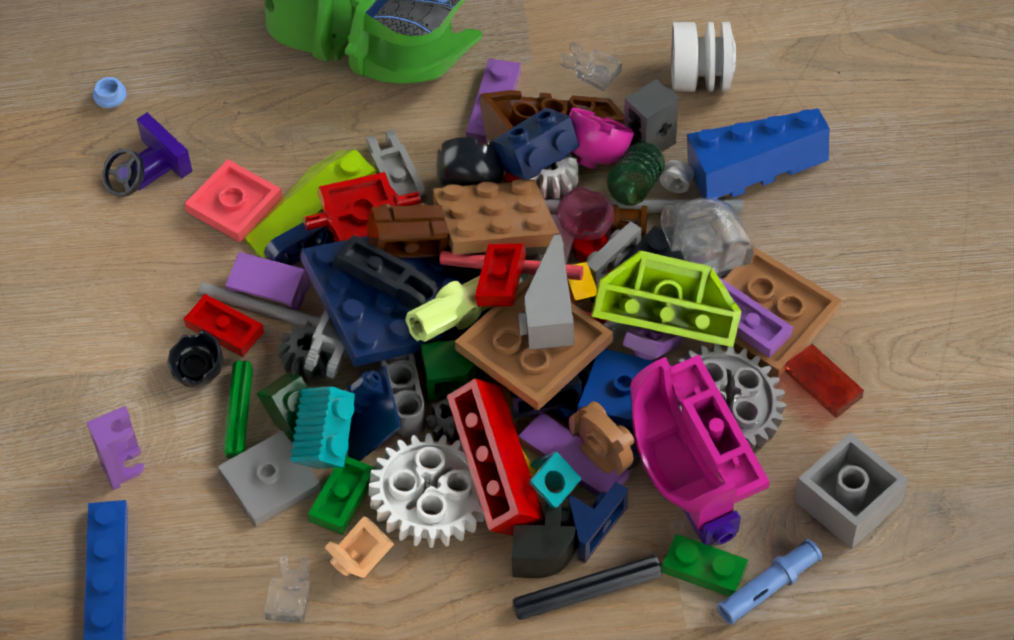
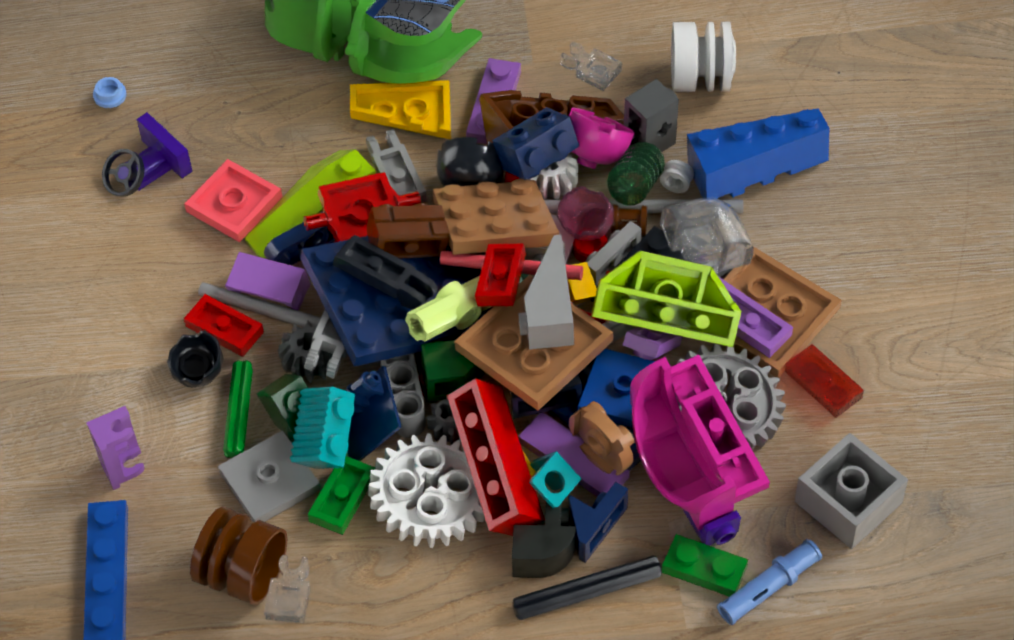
(238, 555): none -> reddish brown wheel
(359, 549): light nougat bracket -> none
(408, 106): none -> yellow wing

